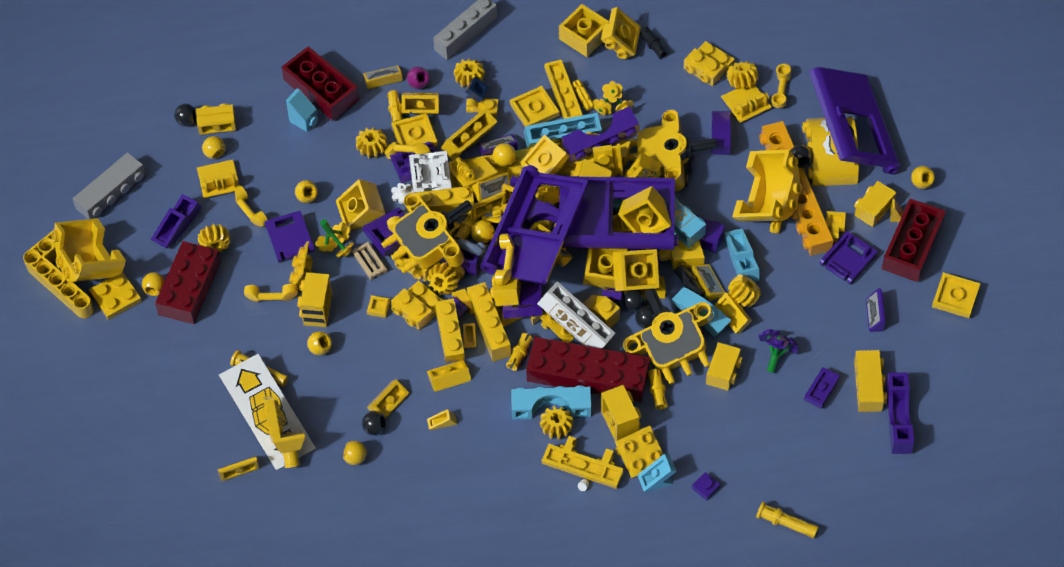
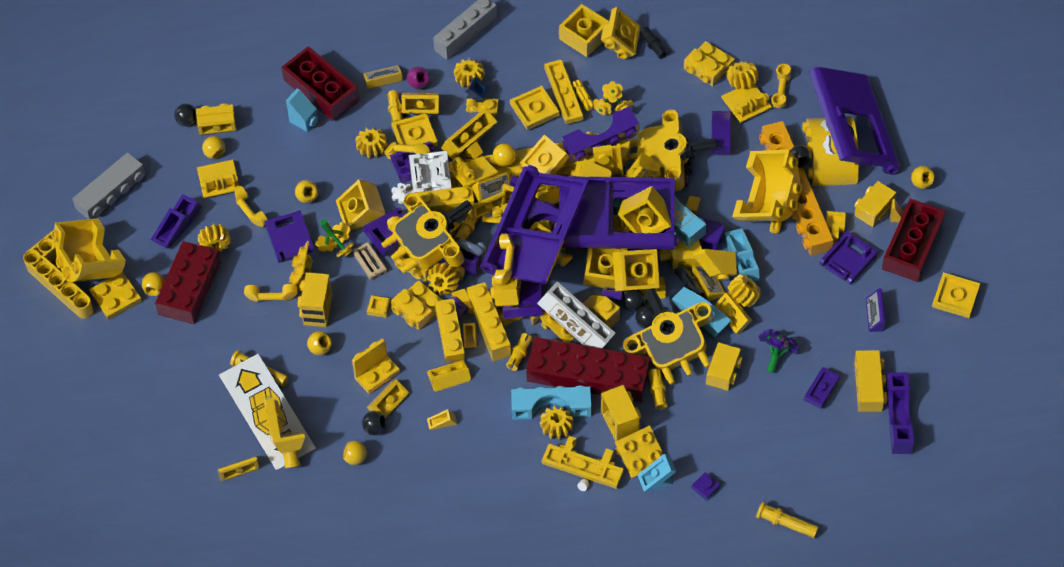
(374, 367): none -> yellow bracket
(473, 151): none -> yellow piece
(482, 231): yellow piece -> none
(487, 147): slope -> none
(556, 129): medium azure brick -> none
(693, 203): none -> yellow piece
(717, 263): none -> yellow slope

